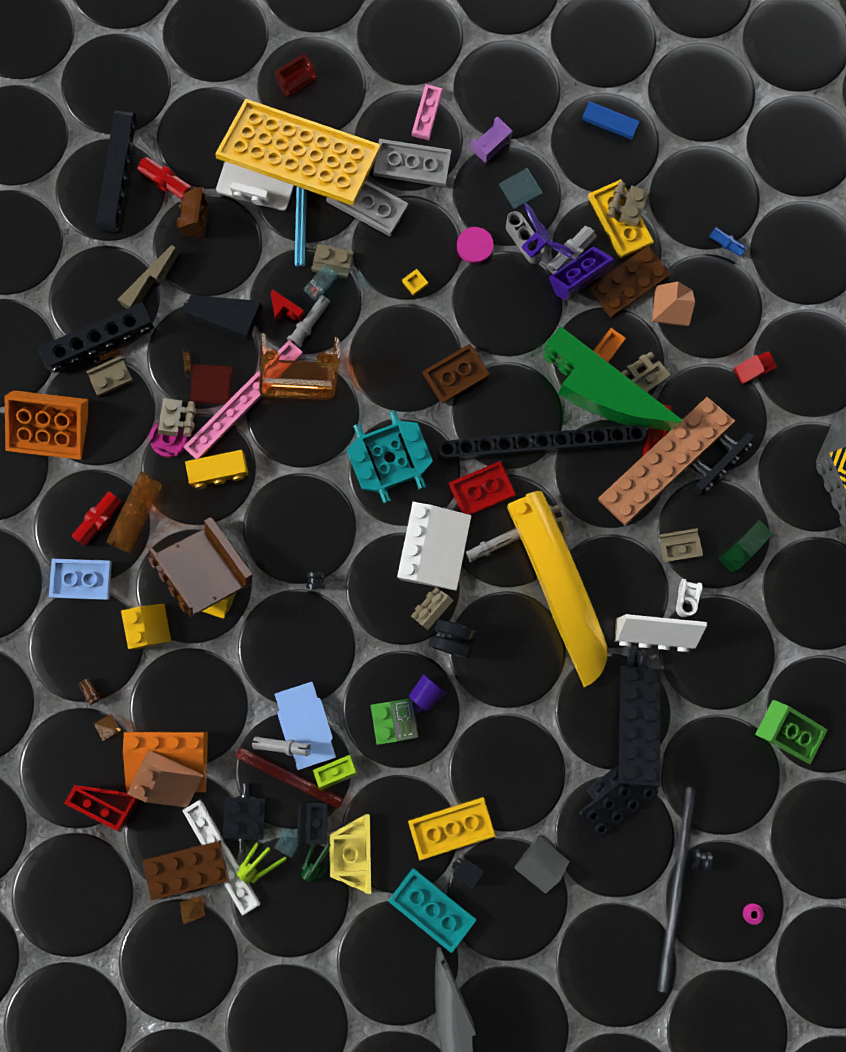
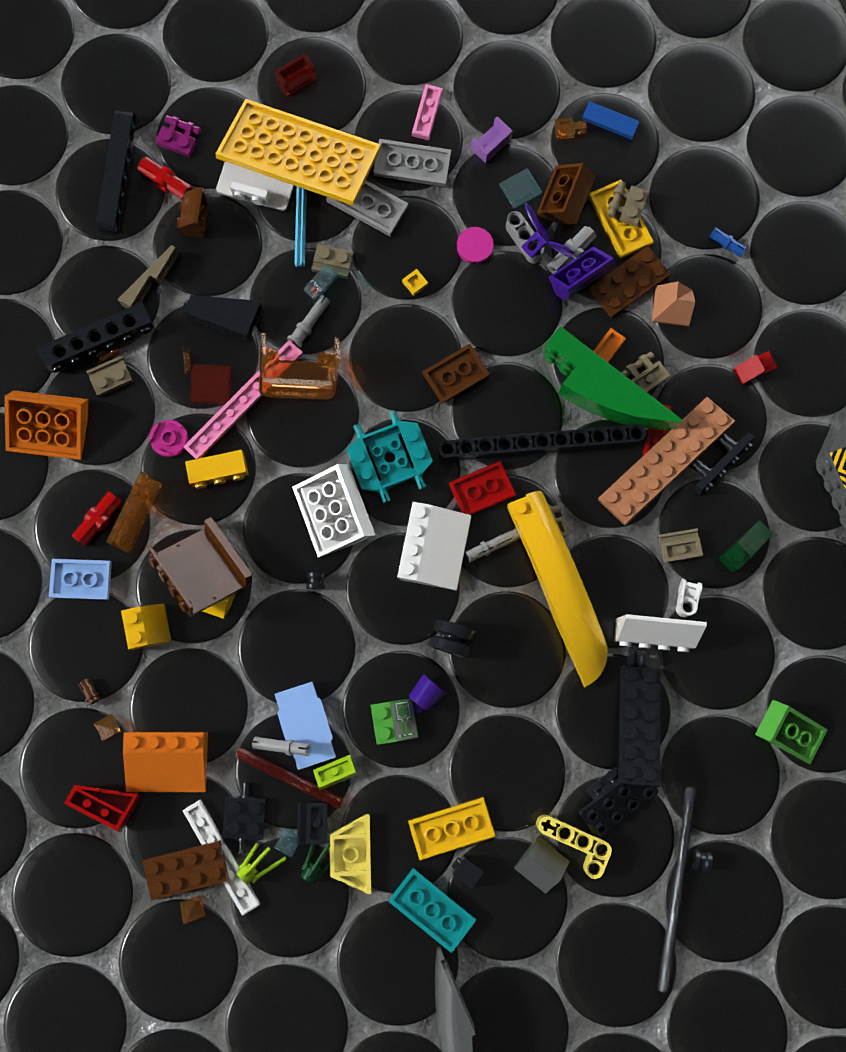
(164, 781): nougat slope -> none
(170, 417): dark tan plate -> none
(177, 141): none -> magenta plate
(283, 305): red slope -> none
(333, 510): none -> white slope
(431, 608): dark tan plate -> none
(566, 128): none -> clear orange plate
(566, 193): none -> reddish brown slope
(572, 840): none -> light yellow beam
(747, 913): dark pink plate -> none

